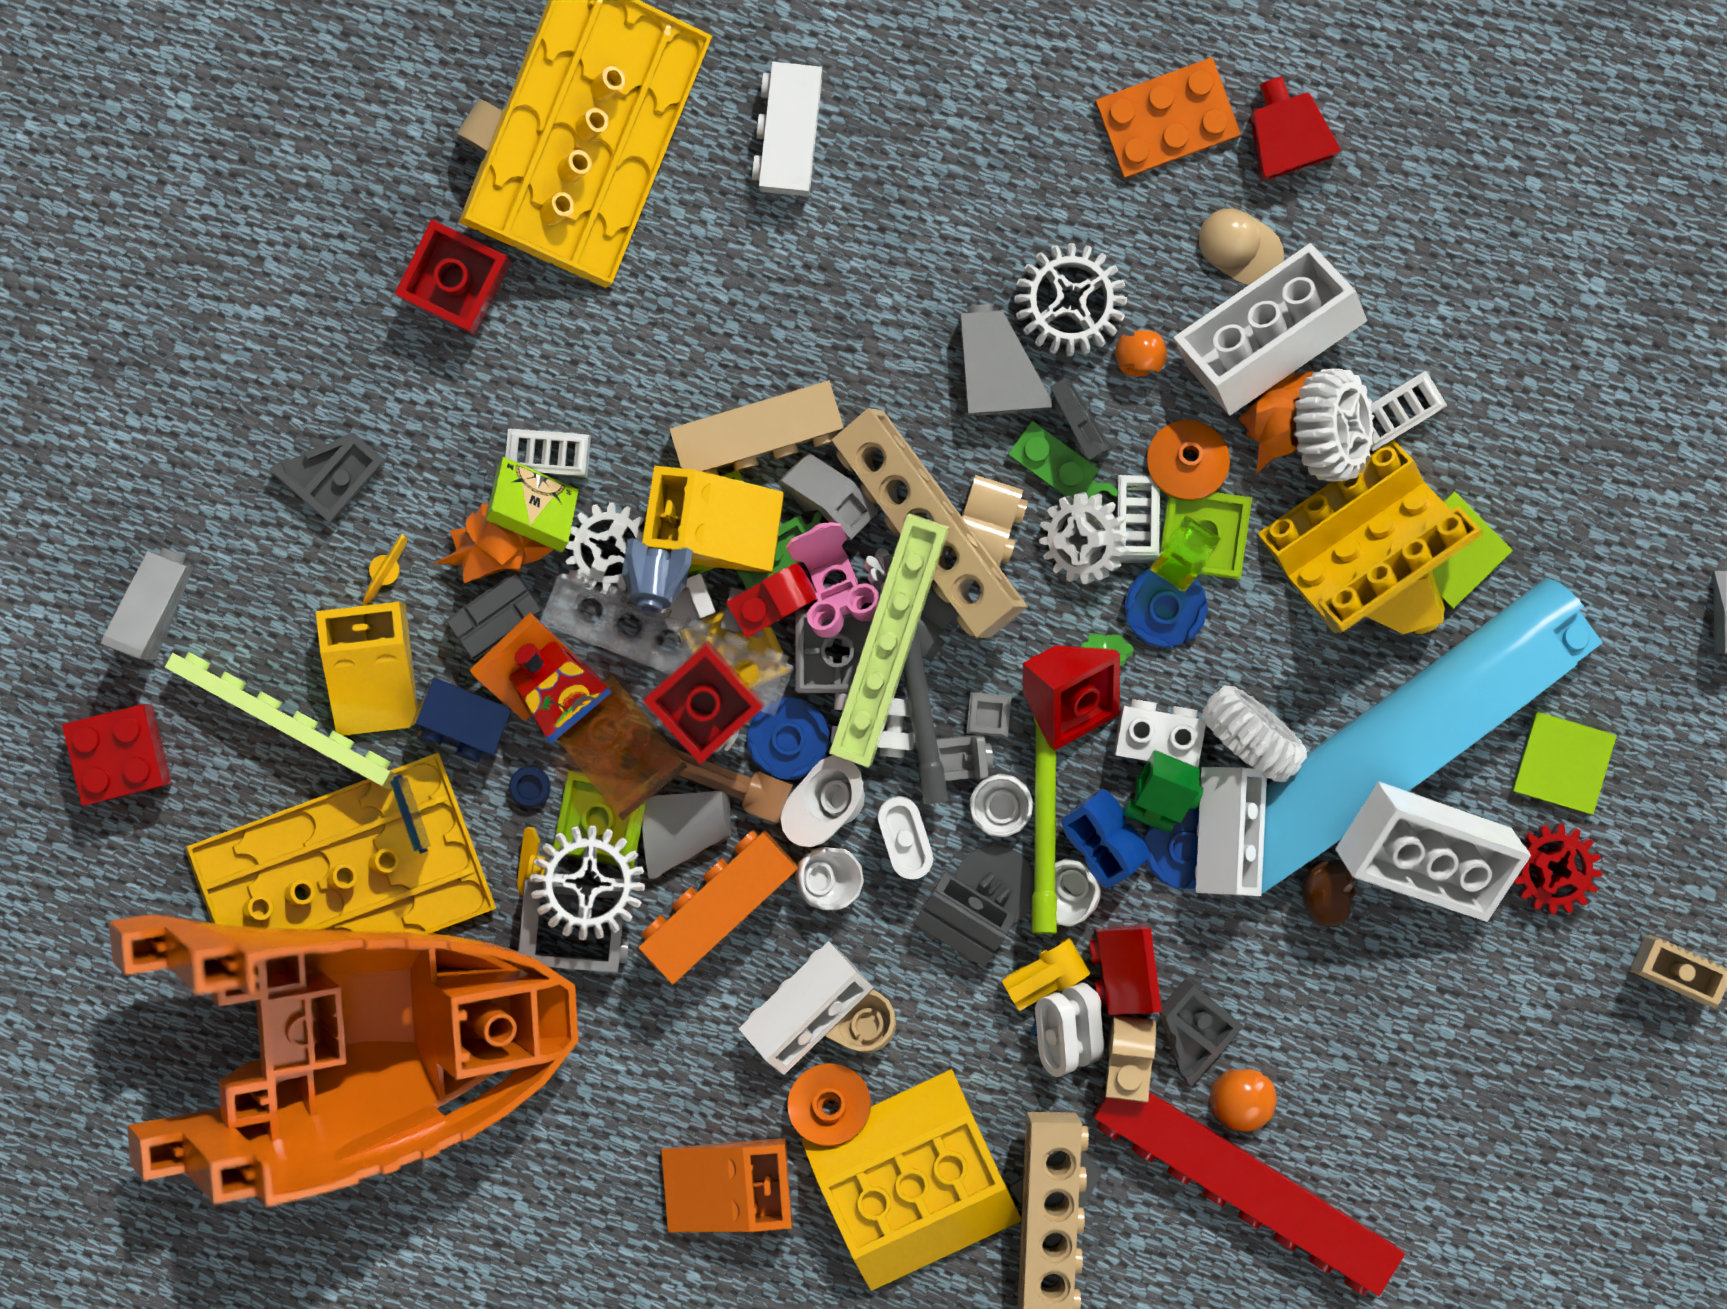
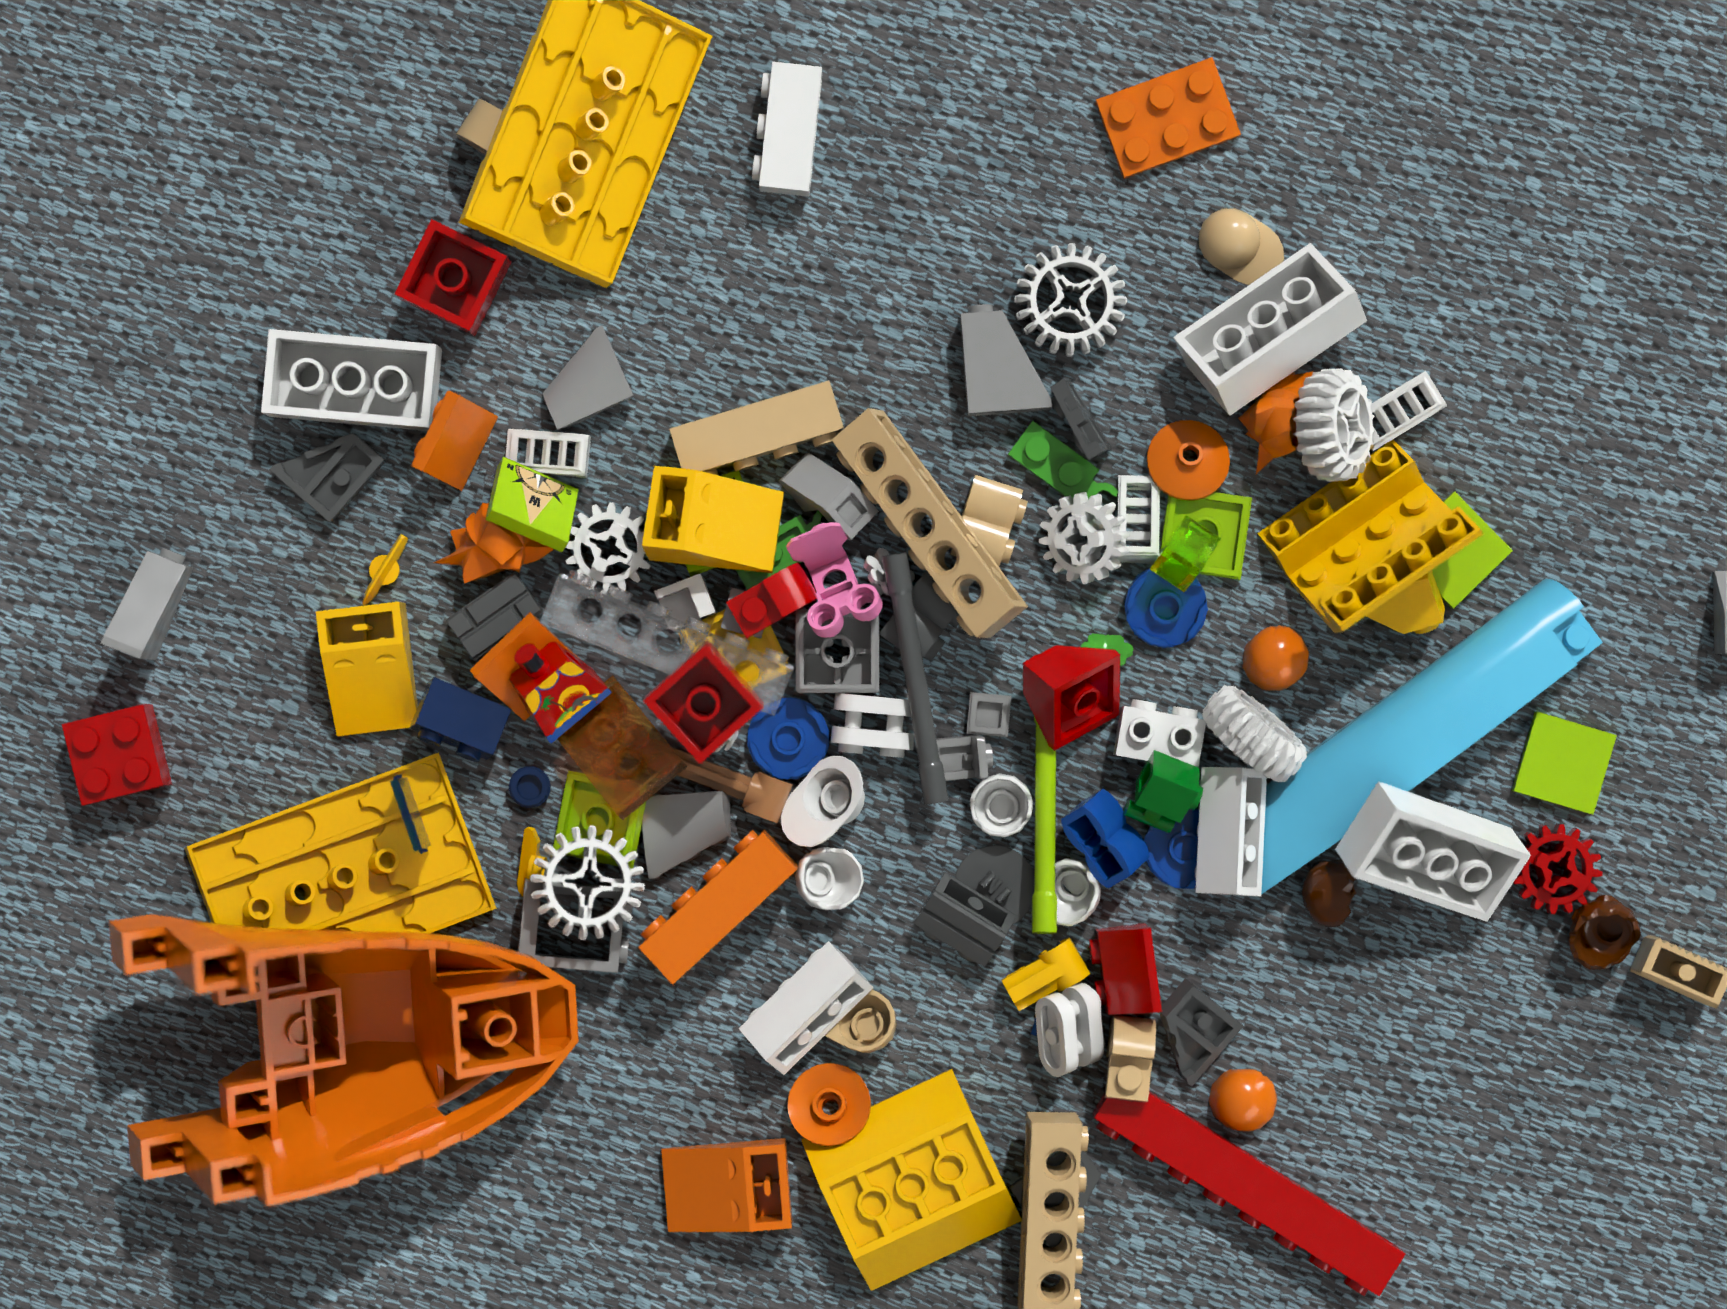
(267, 709): yellowish green plate -> none
(351, 380): none -> white brick
(453, 440): none -> orange tile
(587, 383): none -> light grey slope
(654, 575): sand blue brick -> none
(889, 640): yellowish green plate -> none
(905, 837): white brick -> none
(1141, 353): orange piece -> none
(1275, 658): none -> orange hair
(1289, 132): red torso -> none
(1602, 933): none -> reddish brown hair

